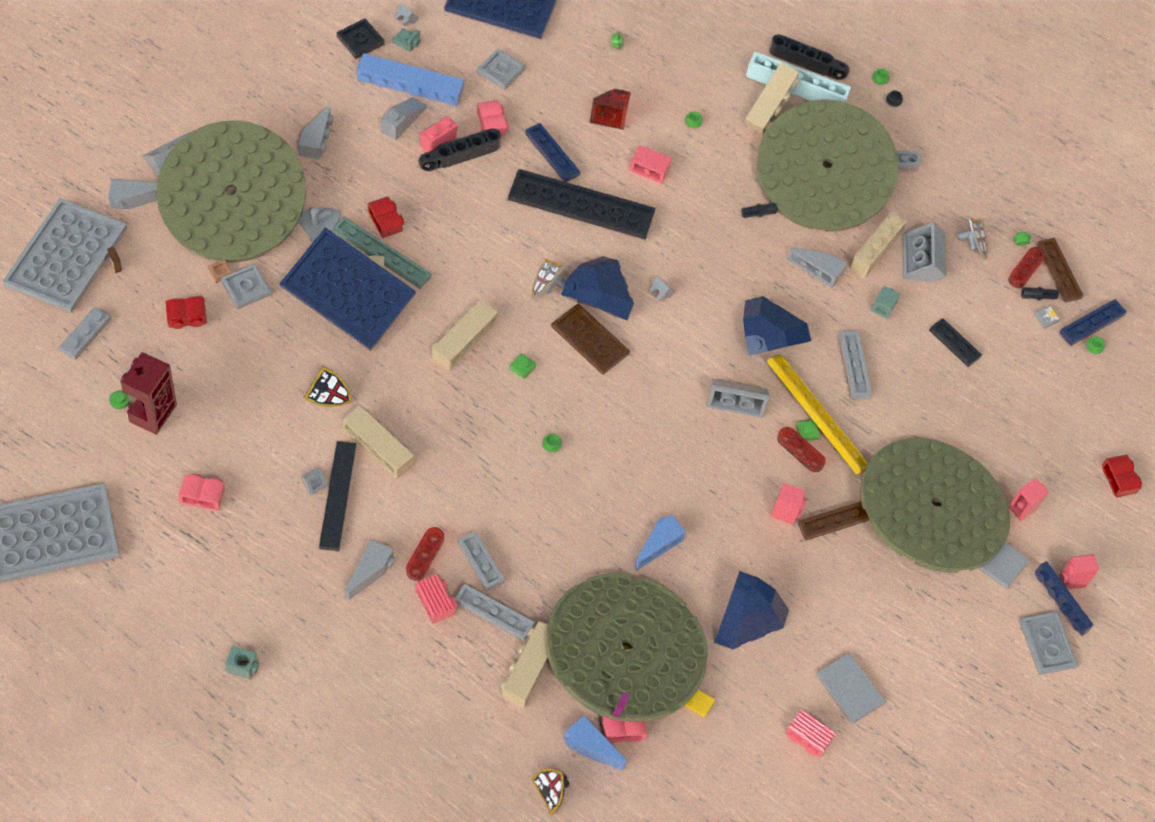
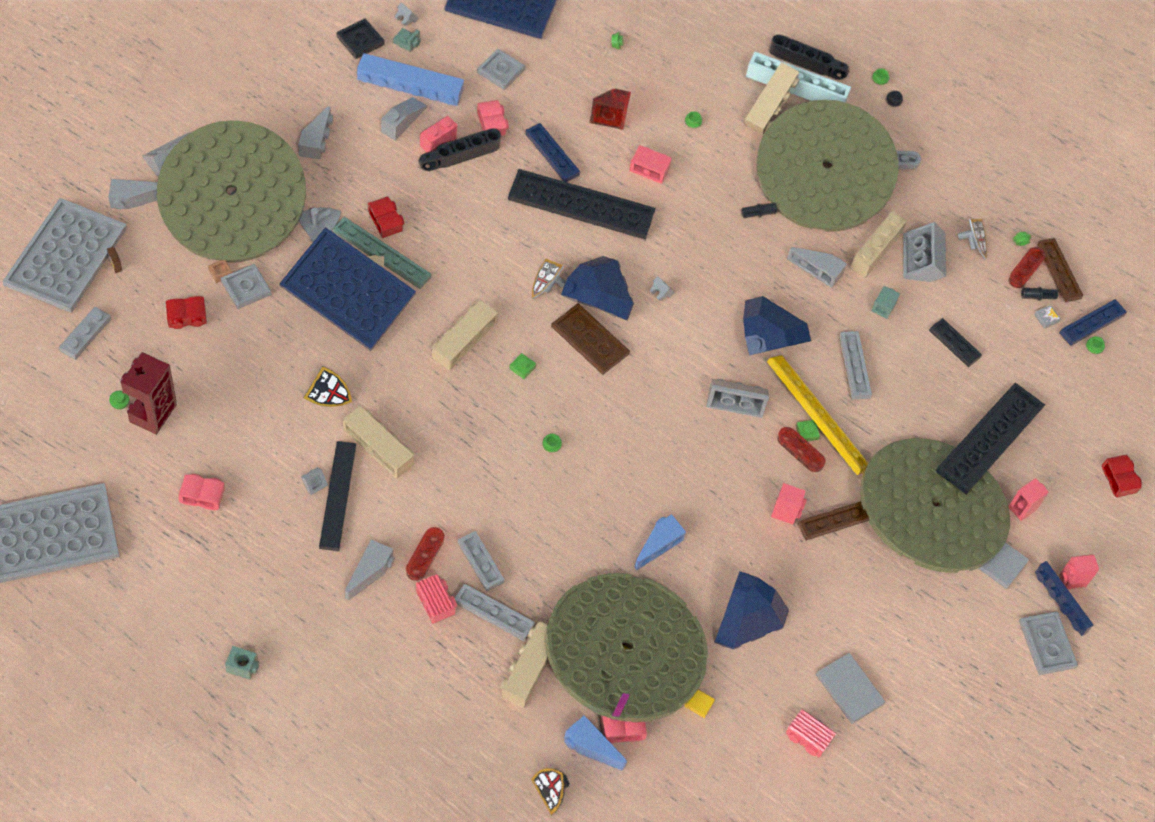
(990, 438): none -> black plate

